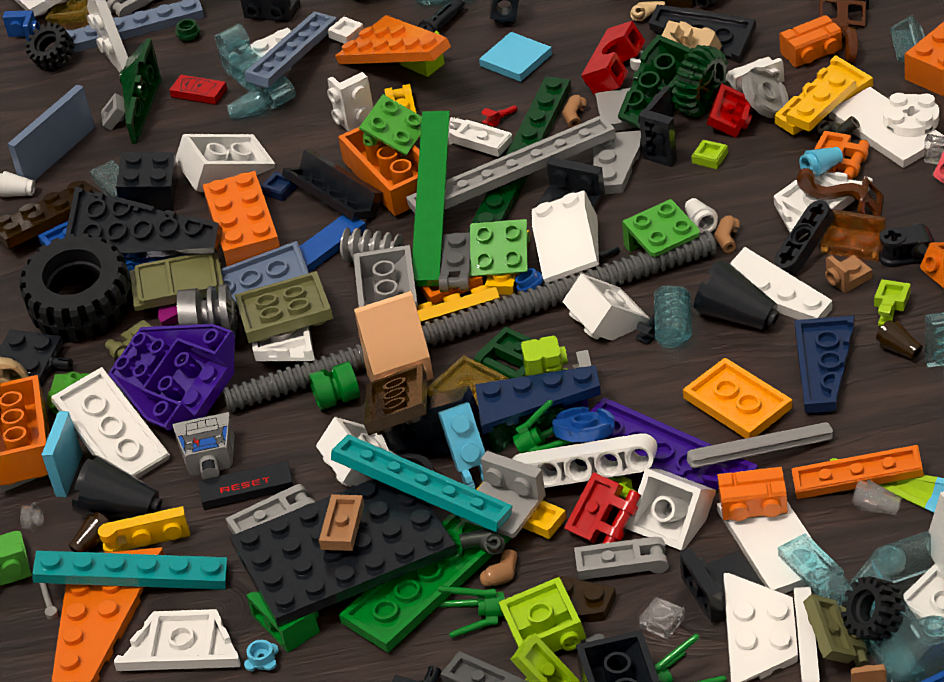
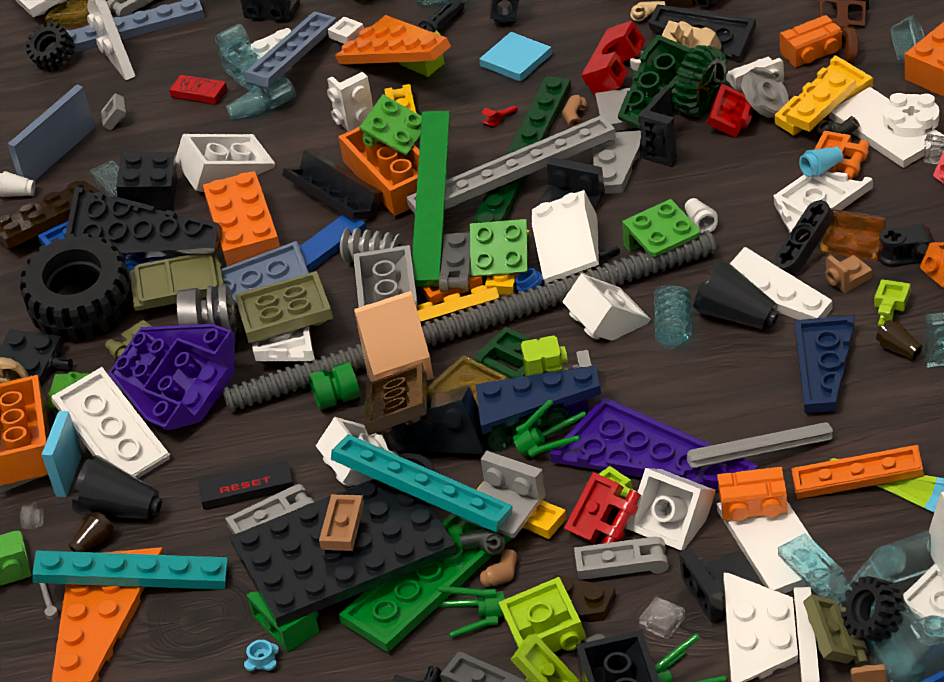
(20, 23): blue bracket -> none
(139, 84): dark green wedge -> none
(144, 530): yellow plate -> none
(168, 314): magenta tile -> none
(180, 642): white wing -> none
(187, 29): dark green plate -> none
(206, 444): light grey torso -> none
(278, 187): dark blue tile -> none
(463, 440): medium azure hinge -> none
(479, 136): white hinge -> none
(583, 426): blue tile -> none
(593, 455): white beam -> none
(646, 330): black hand -> none
(709, 154): lime tile -> none
(723, 231): medium nougat arm -> none
(737, 398): light orange plate -> none
(809, 185): reddish brown piece -> none
(875, 498): clear cone -> none

